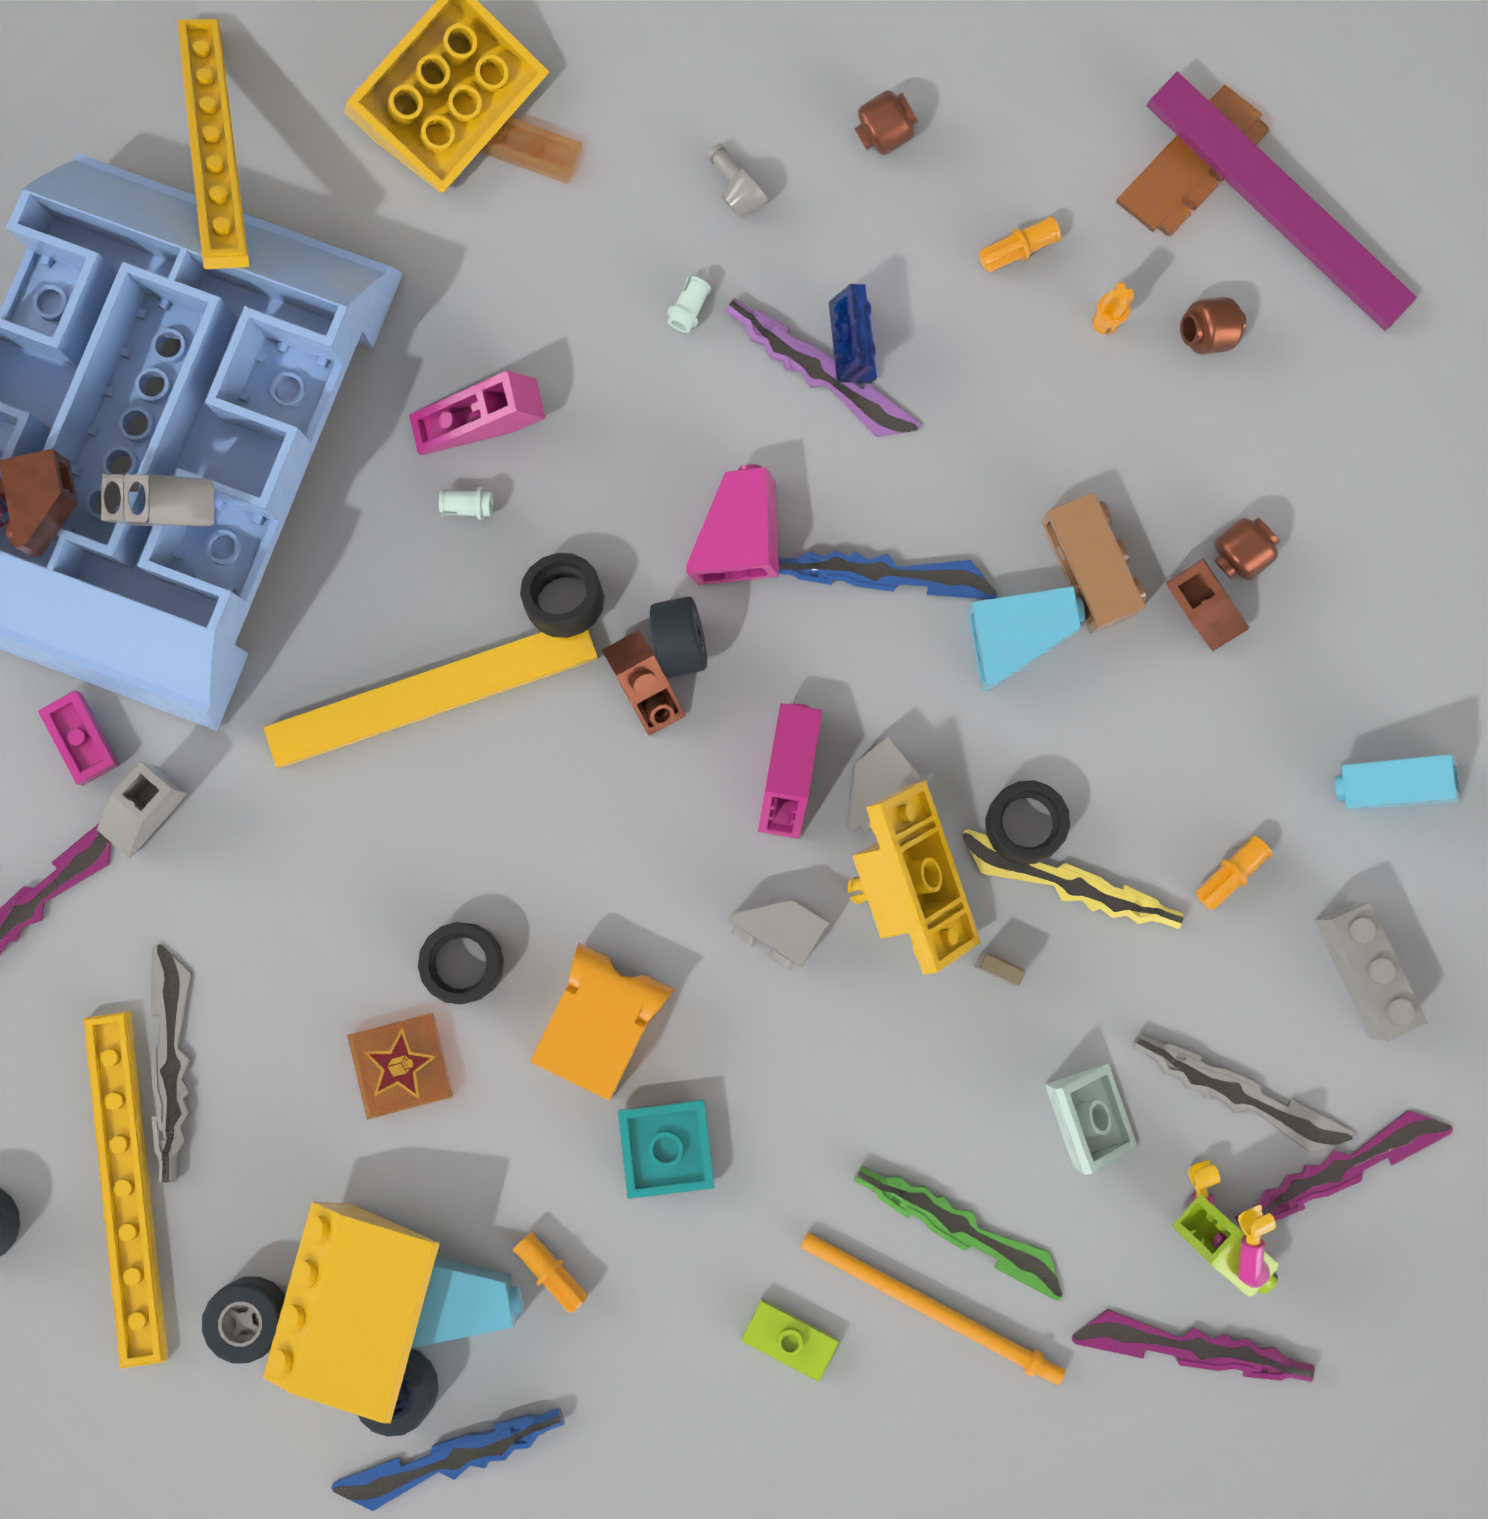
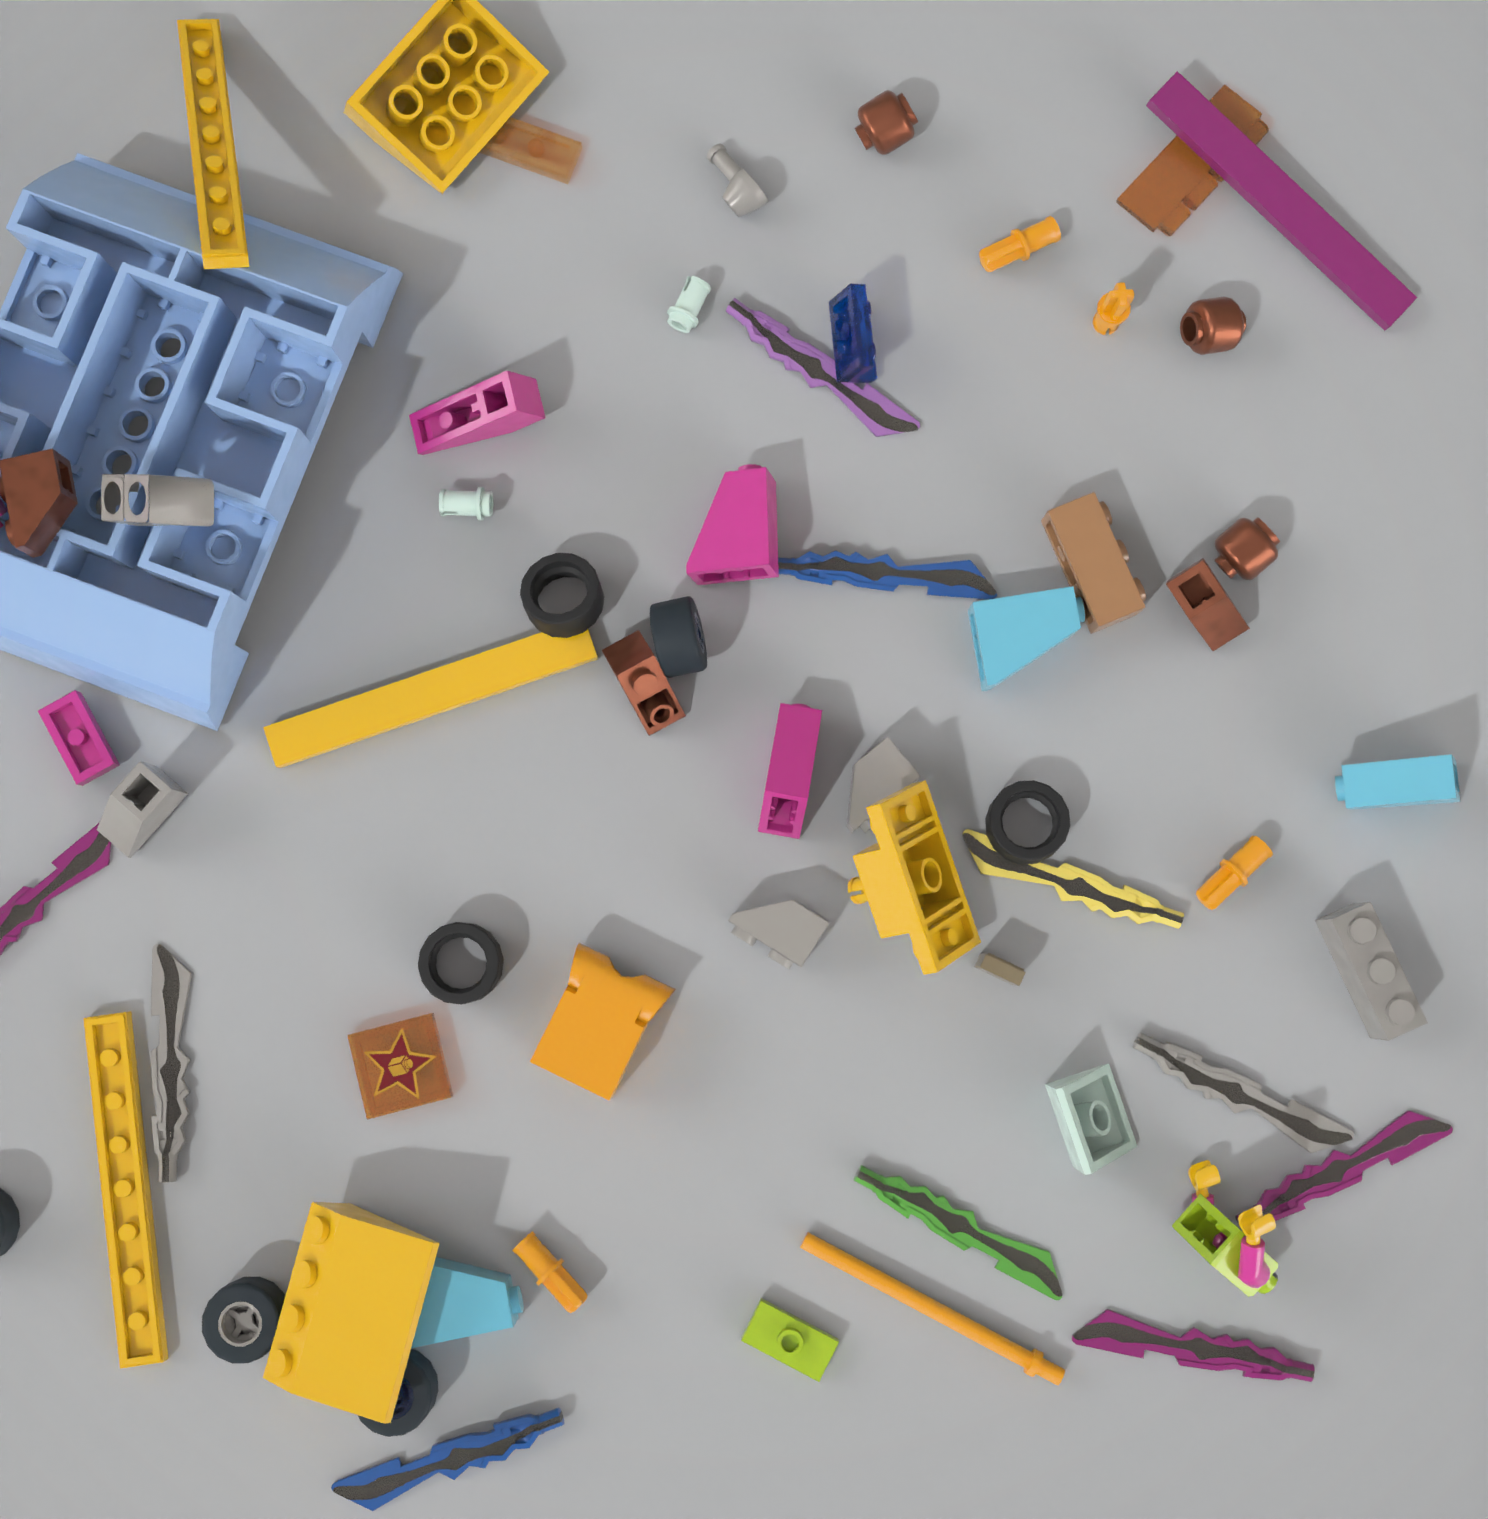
(666, 1148): teal plate -> none

